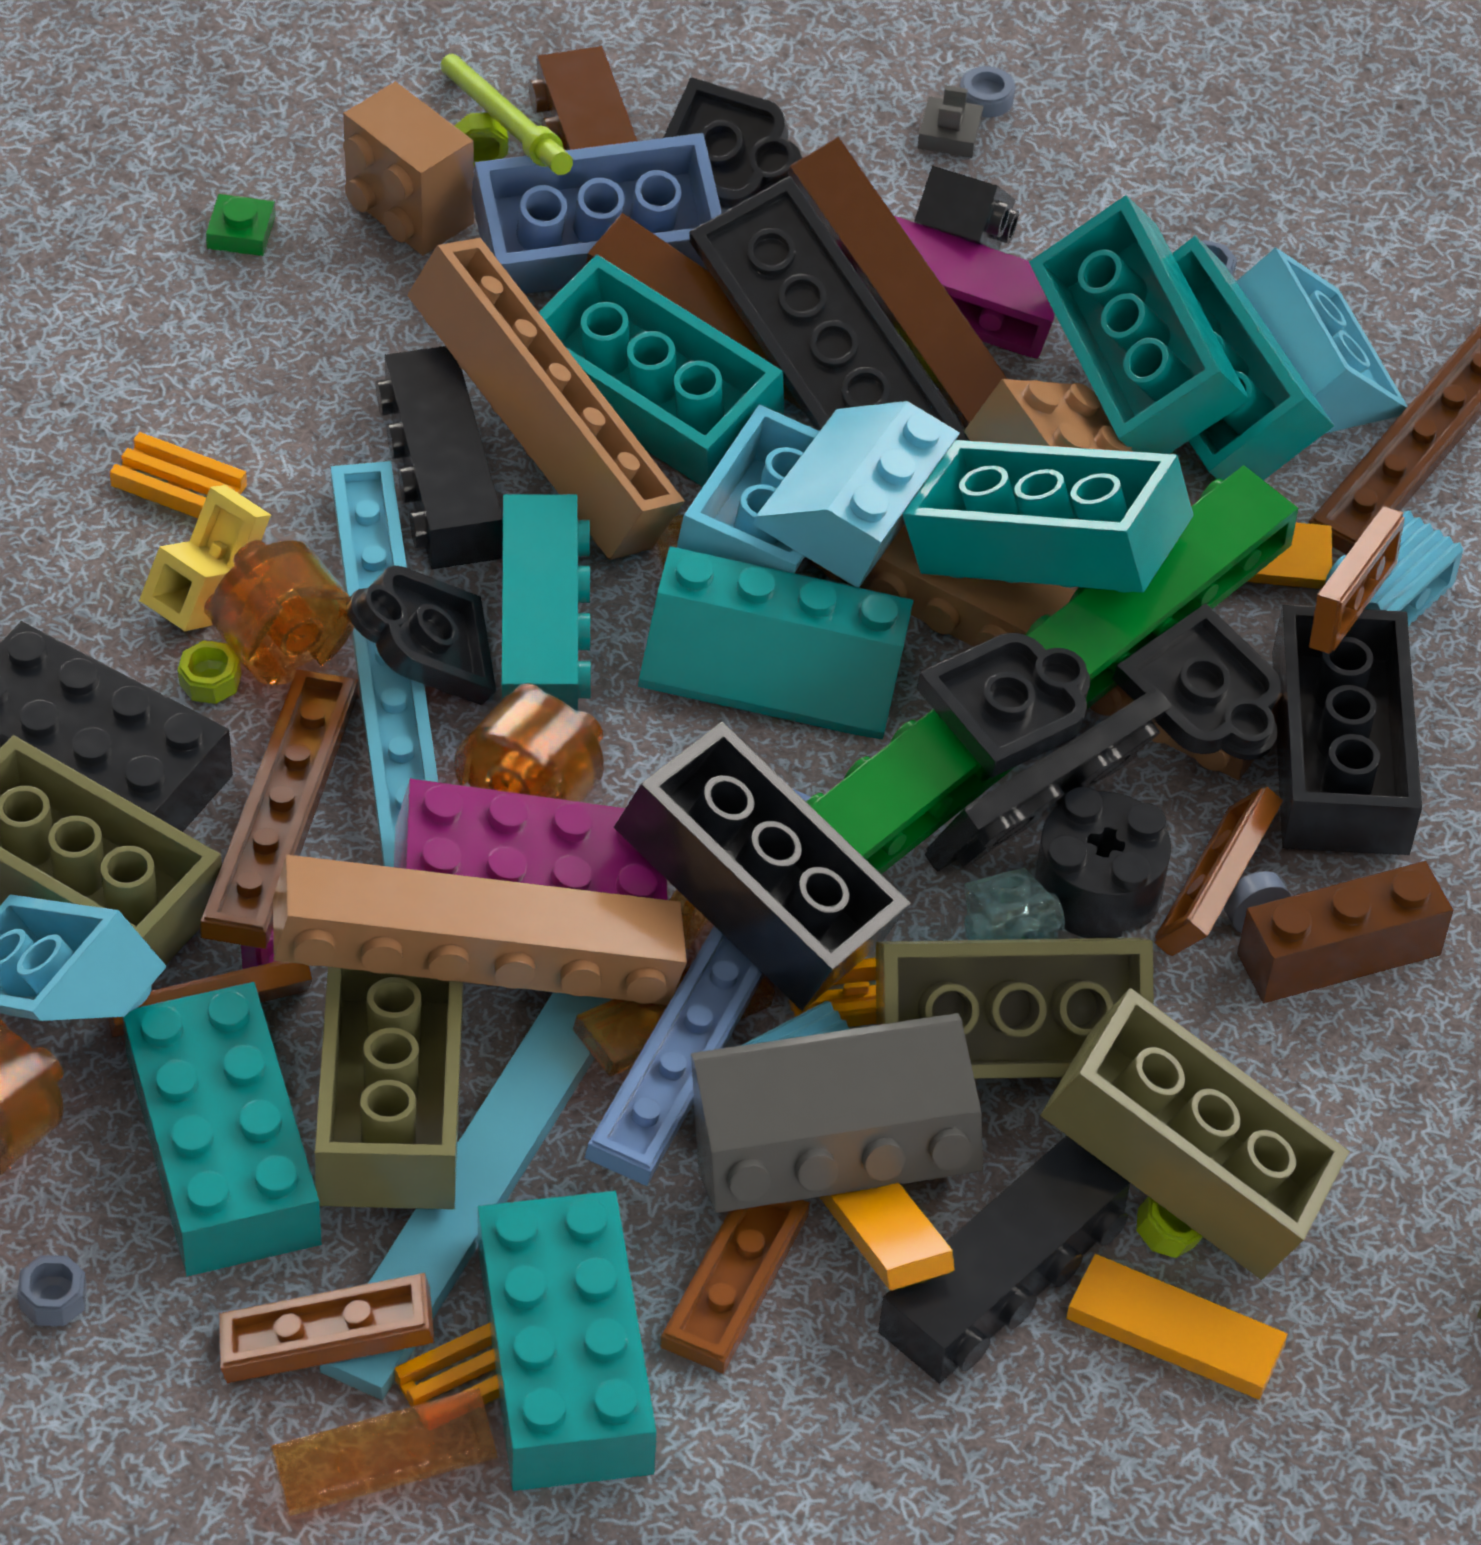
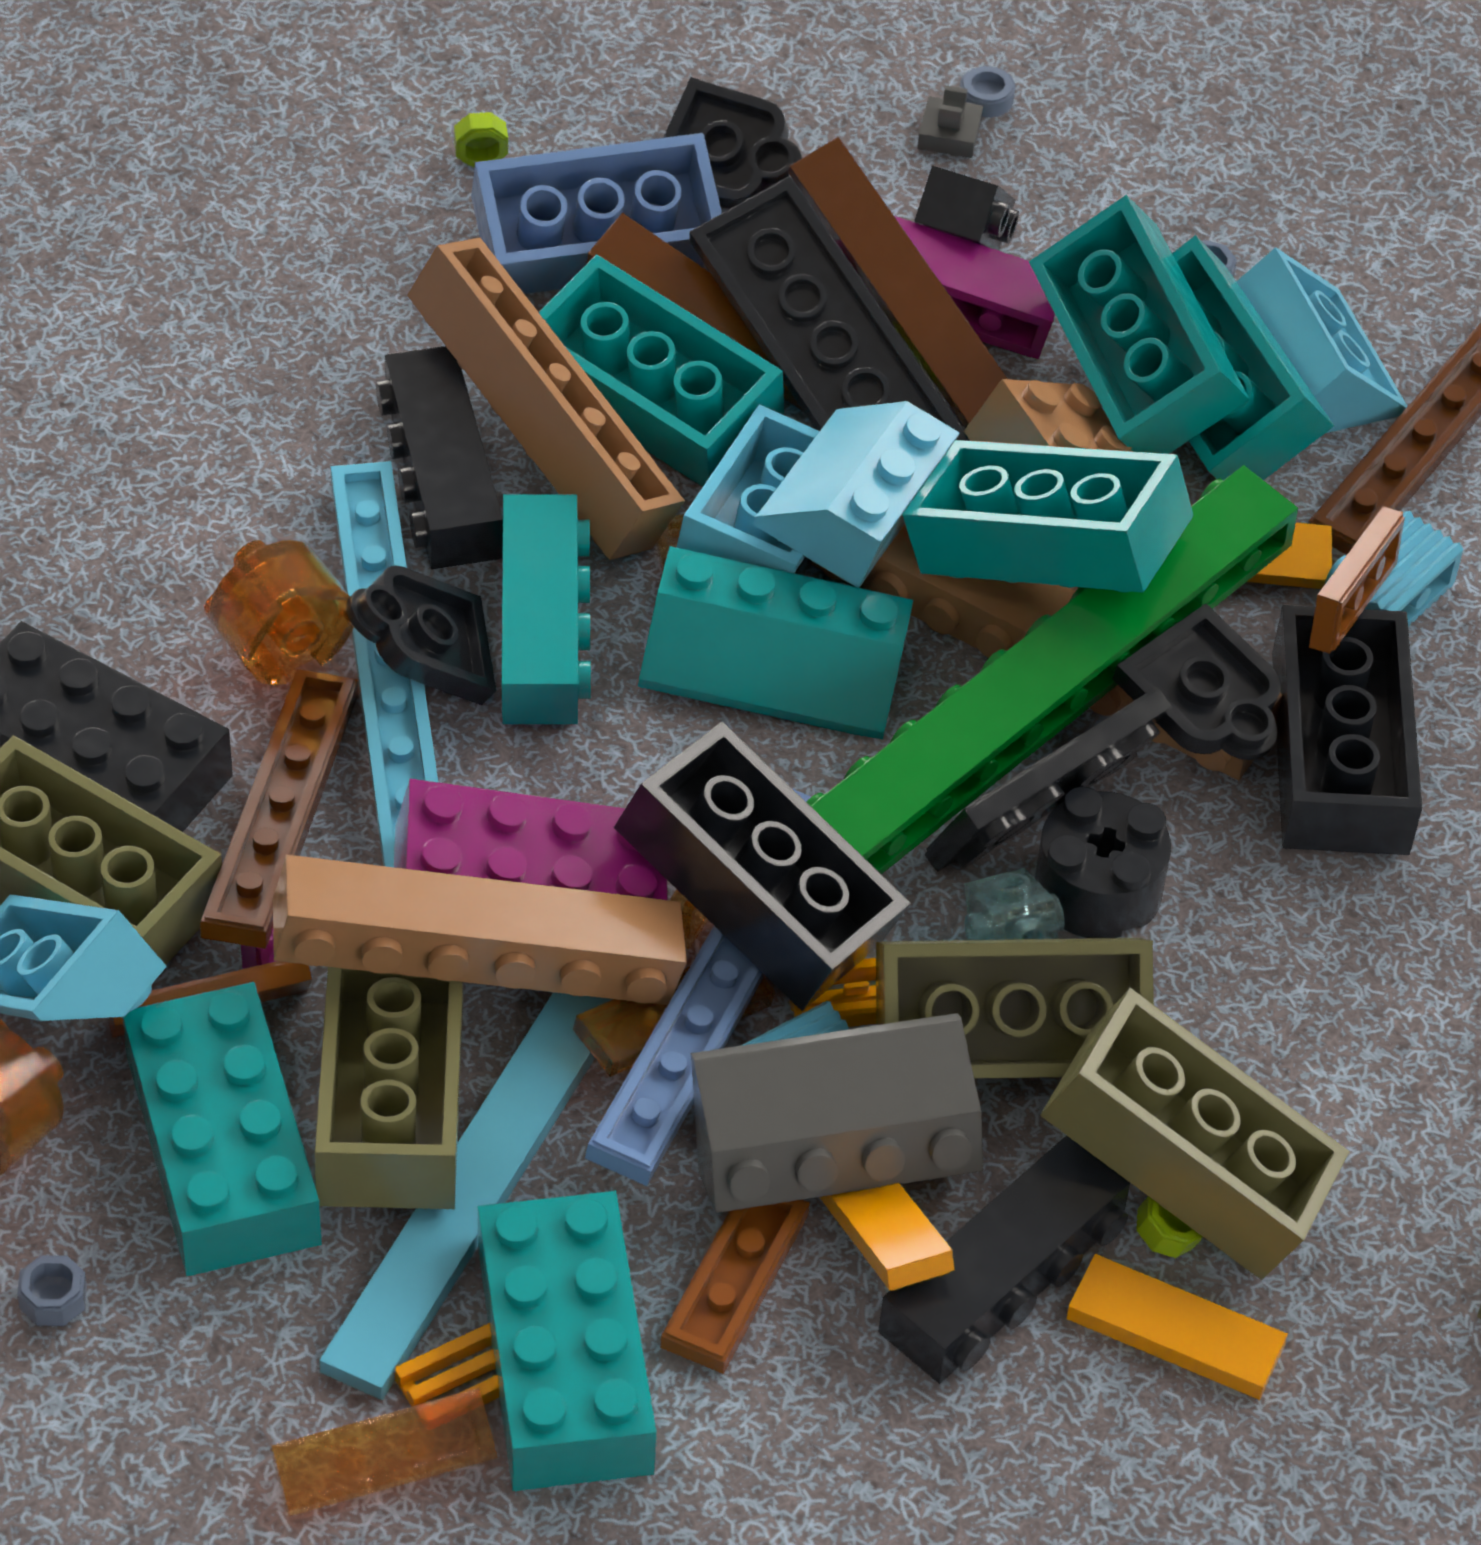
(179, 467): light orange tile -> none
(191, 570): light yellow brick -> none
(209, 672): lime tile -> none
(240, 224): green plate -> none
(325, 1328): dark orange tile -> none
(408, 168): medium nougat brick -> none
(533, 748): clear orange brick -> none
(537, 141): lime bar -> none
(580, 99): reddish brown brick -> none
(1009, 699): black plate -> none
(1217, 871): dark orange tile -> none
(1253, 891): sand blue tile -> none
(1344, 931): reddish brown brick -> none

